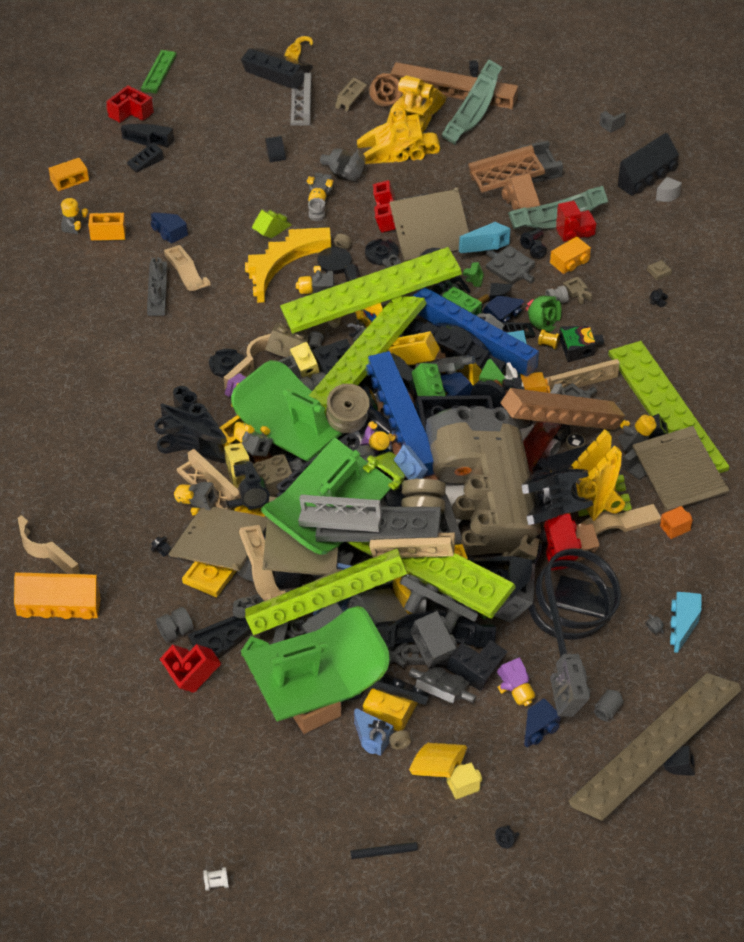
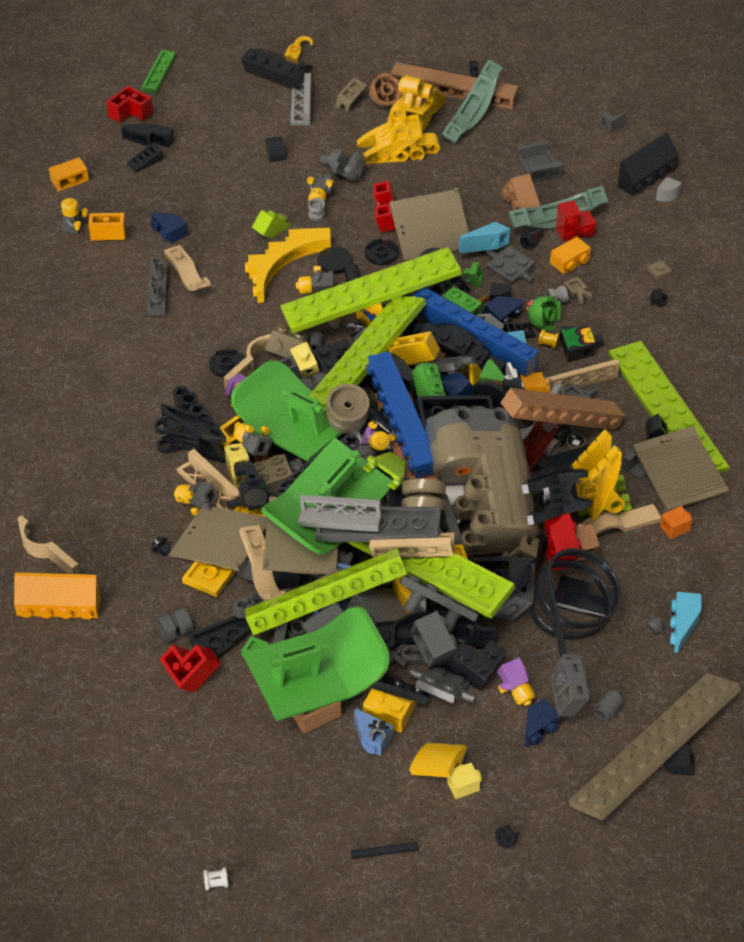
(342, 241): dark tan tile -> none
(392, 259): dark grey plate -> none
(400, 740): dark tan tile -> none
(410, 463): medium blue plate -> none
(499, 164): medium nougat fence -> none
(538, 250): black plate -> none
(636, 433): piece -> none

